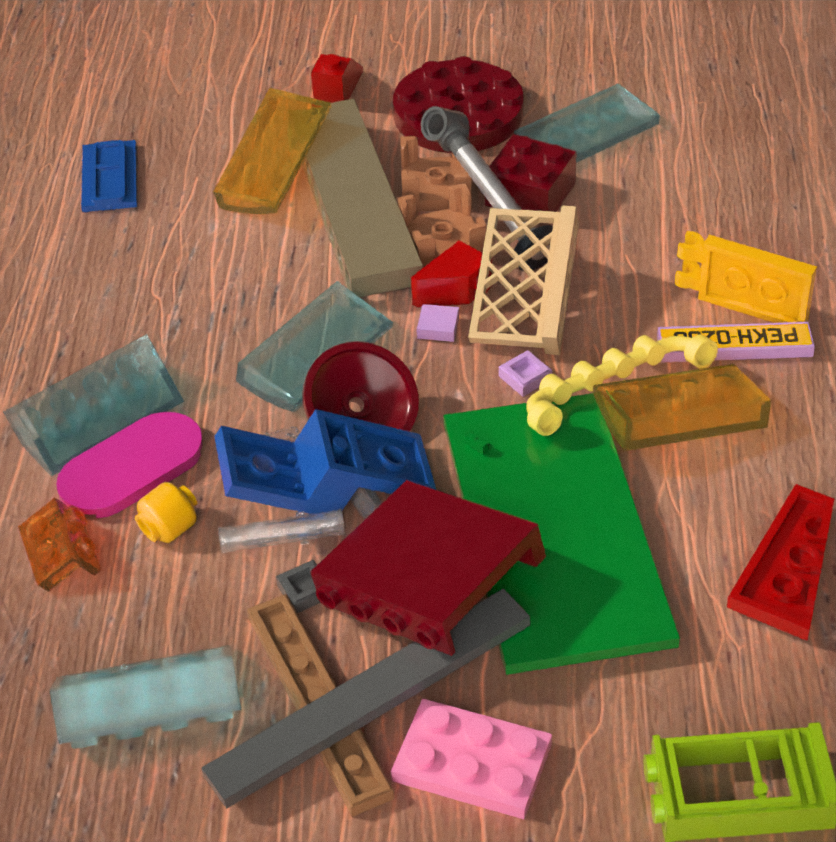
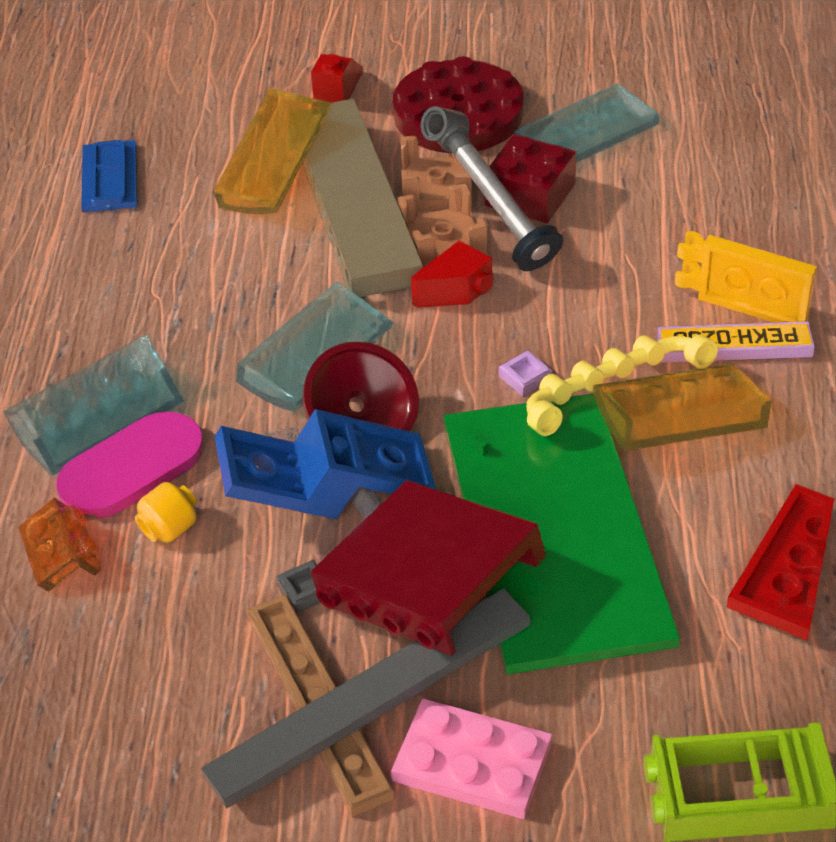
(145, 695): clear light blue slope -> none
(280, 531): clear pin -> none
(438, 323): lavender tile -> none
(556, 272): tan fence -> none

